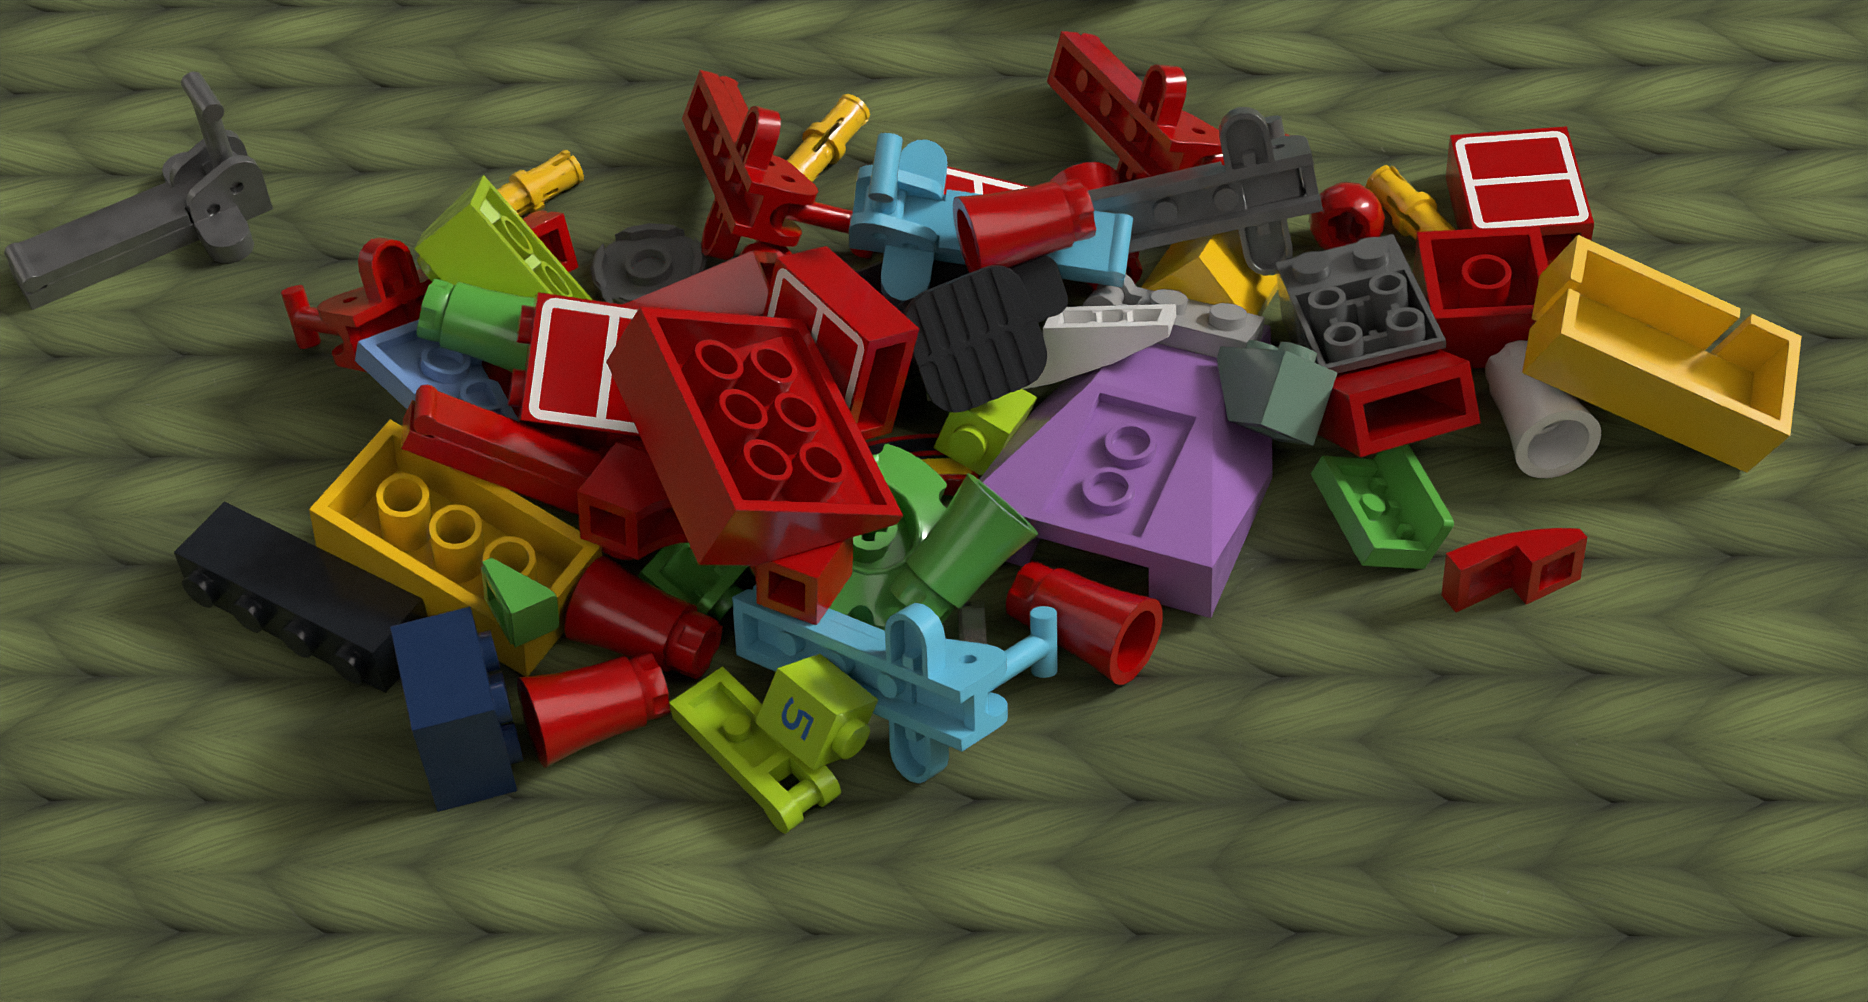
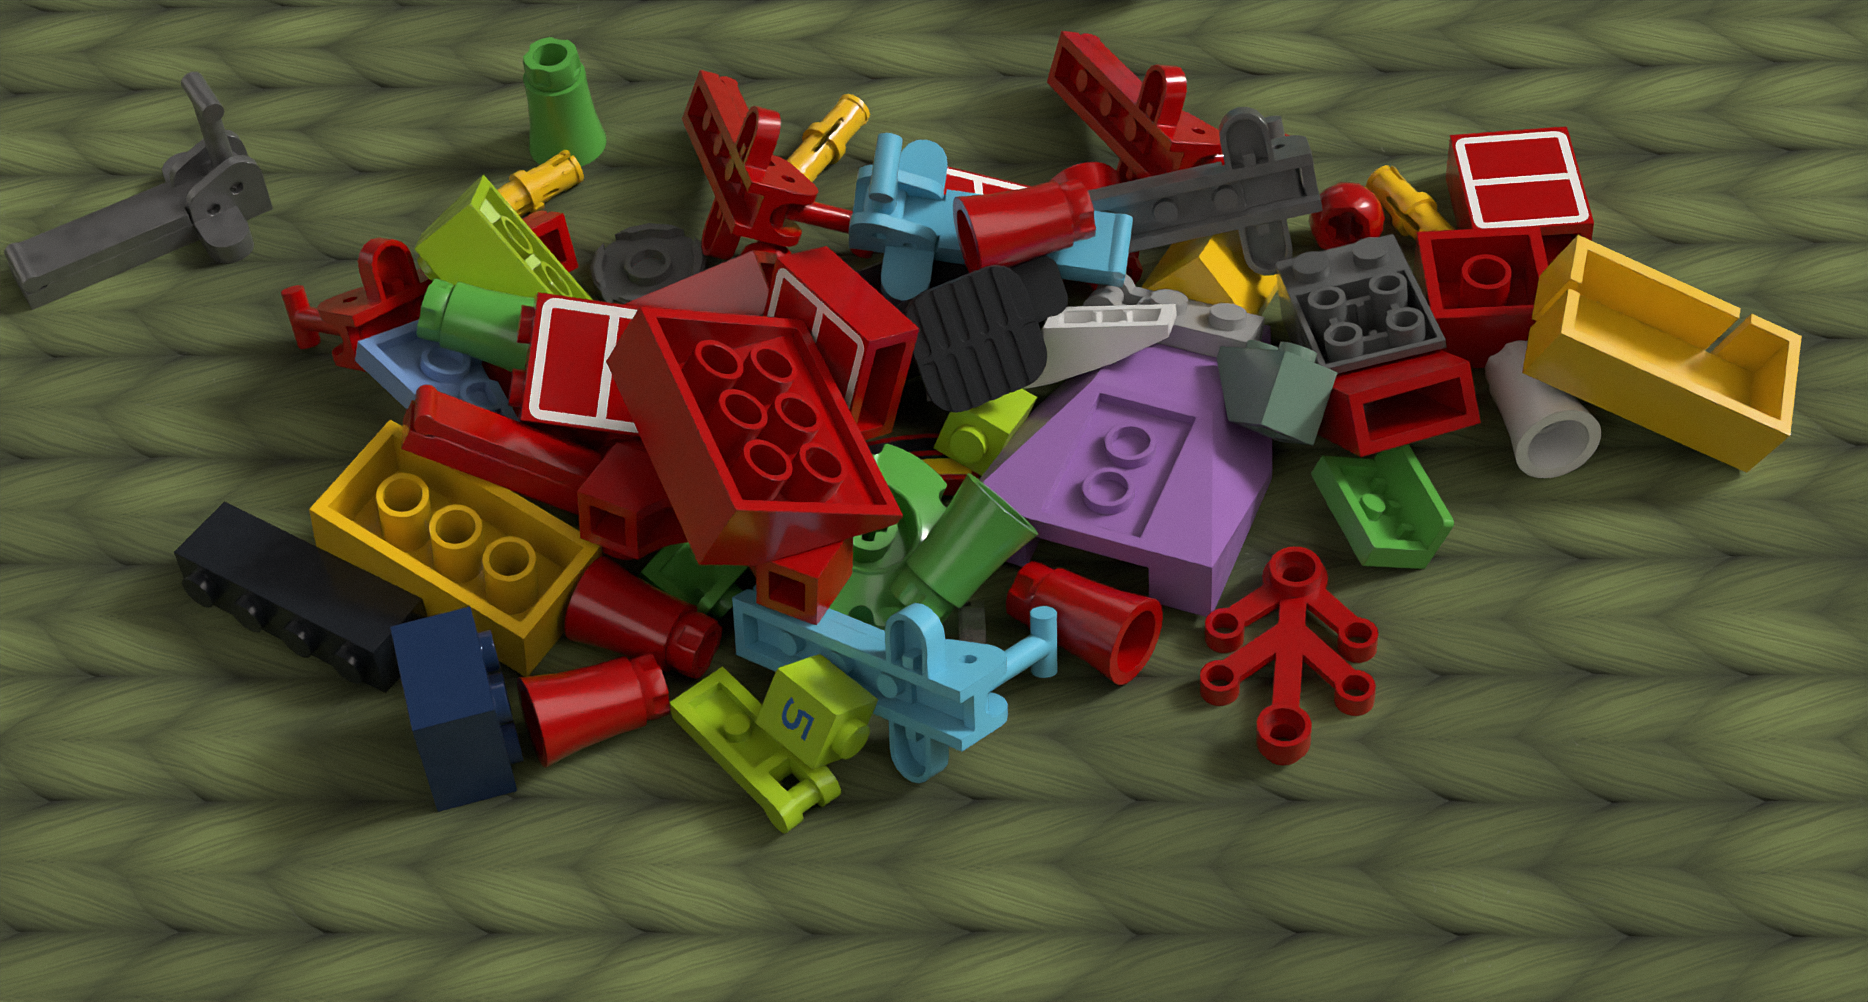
(518, 603): bright green slope -> none
(560, 103): none -> bright green plant
(1290, 645): none -> red plant
(1526, 561): red slope -> none

